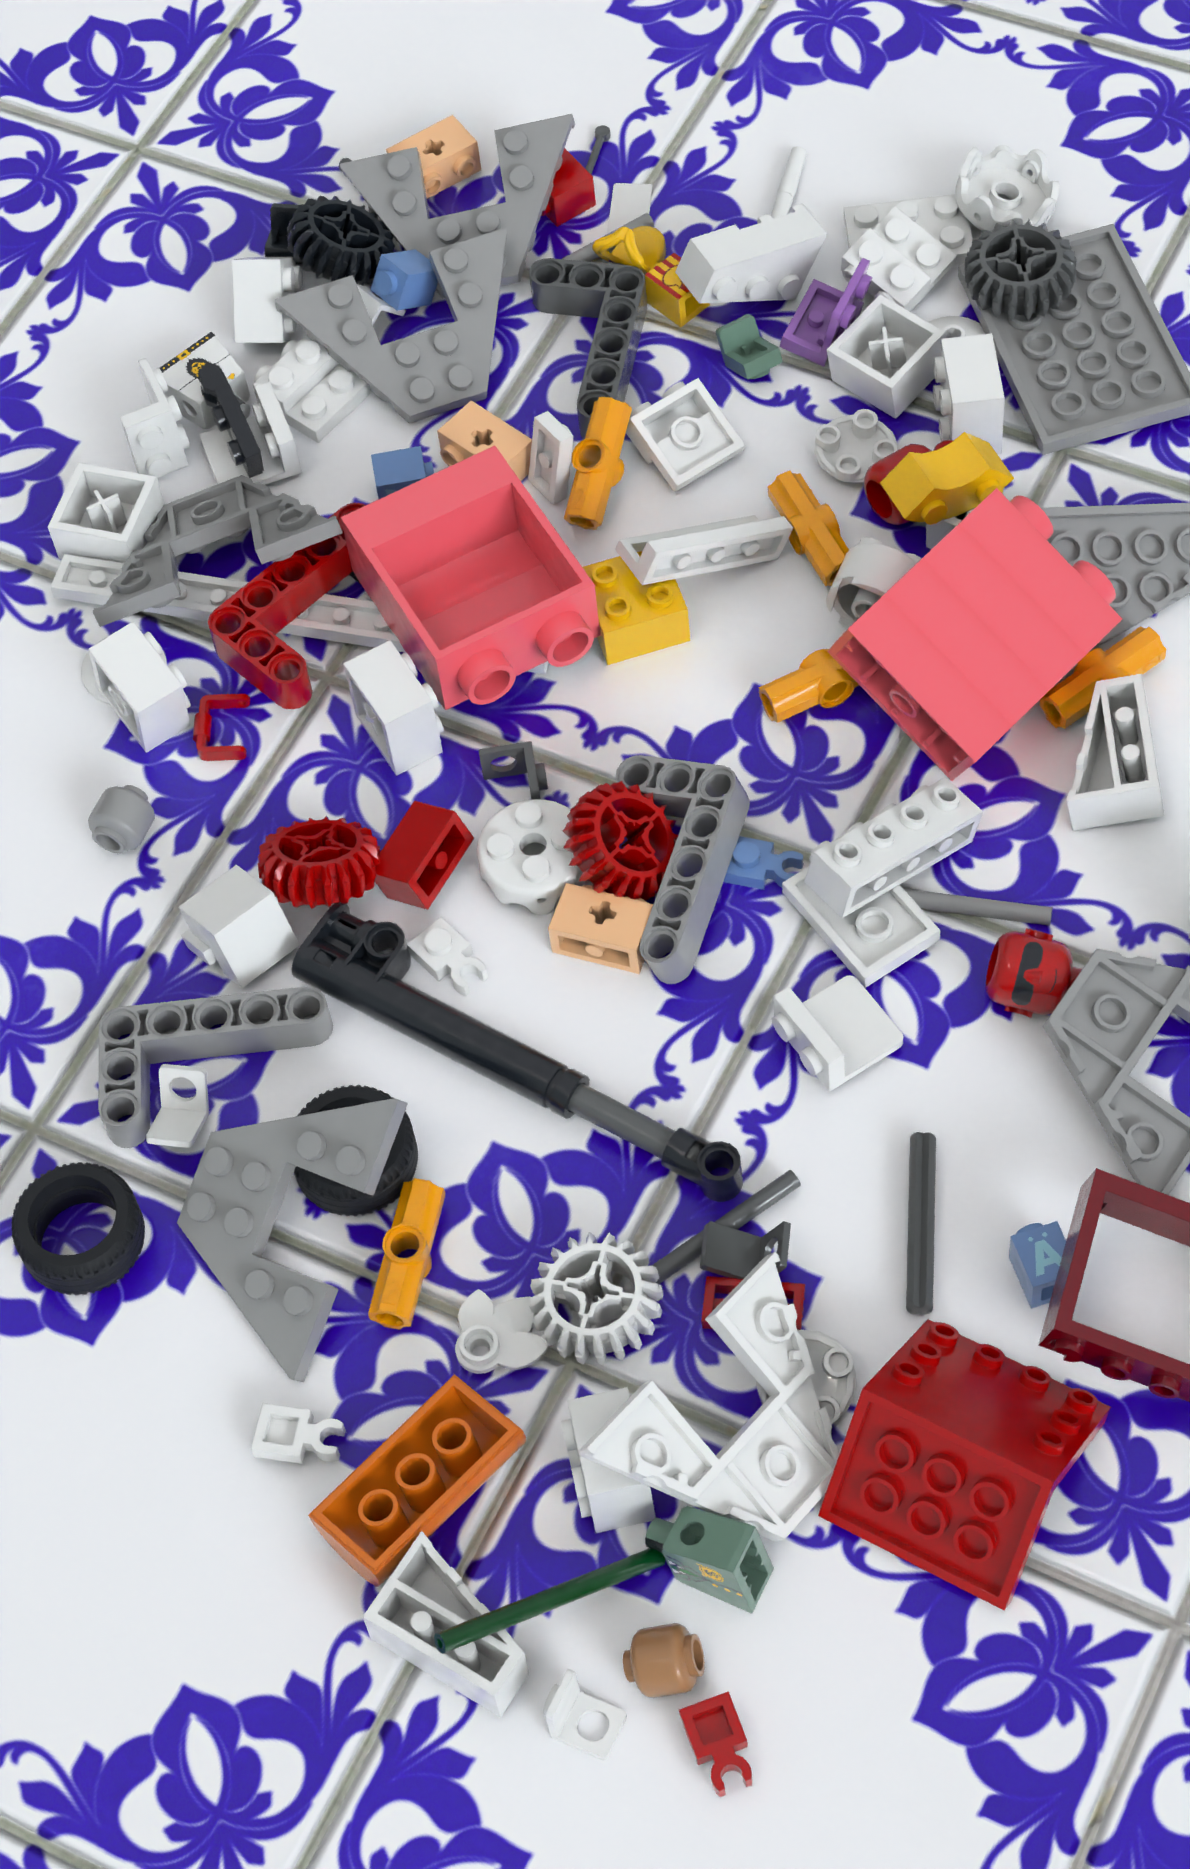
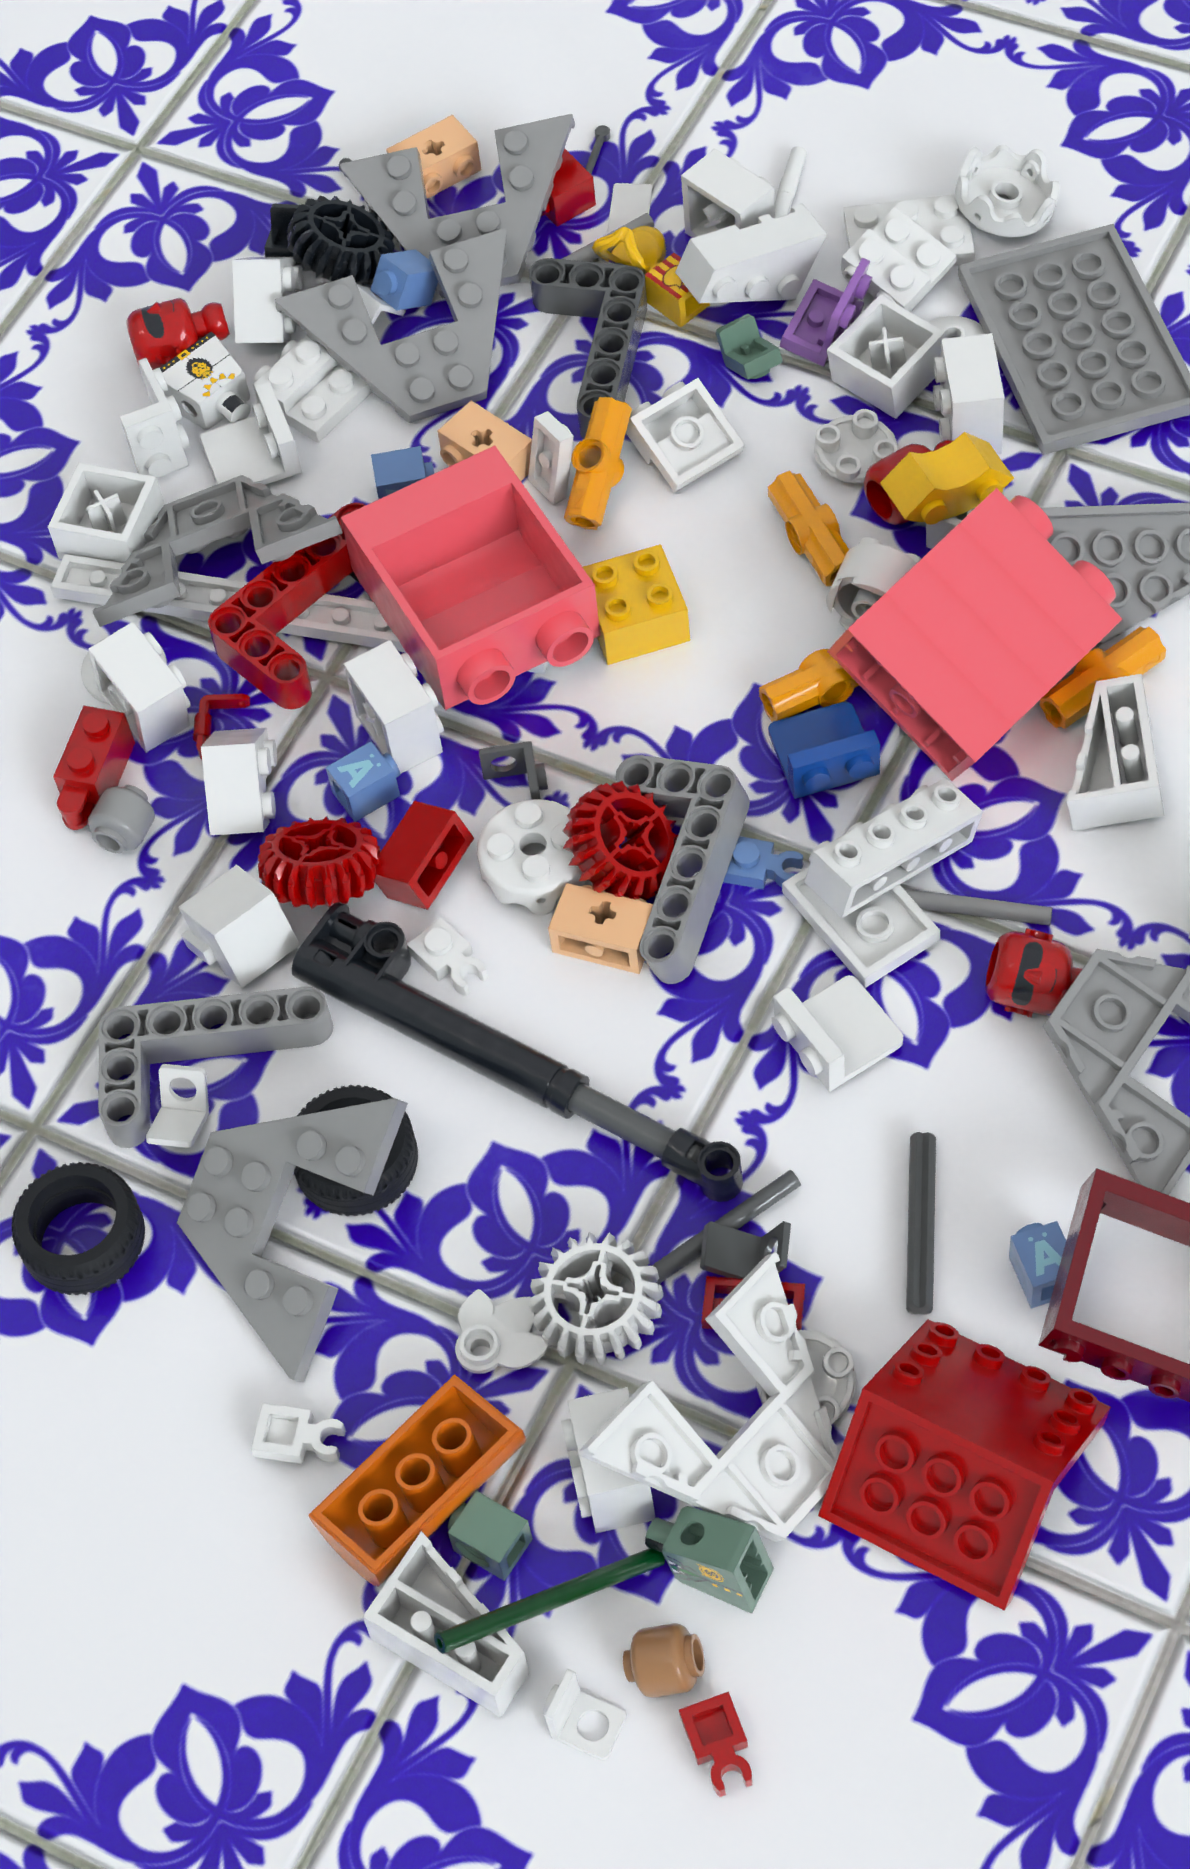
(91, 762): none -> red brick
(170, 328): none -> red piece
(230, 417): black hinge -> none
(235, 780): none -> white brick
(364, 780): none -> medium blue brick
(402, 1278): light orange piece -> none
(489, 1534): none -> sand green brick
(704, 548): white fence -> none
(723, 194): none -> white brick
(824, 749): none -> blue bracket
(1020, 269): dark grey gear -> none

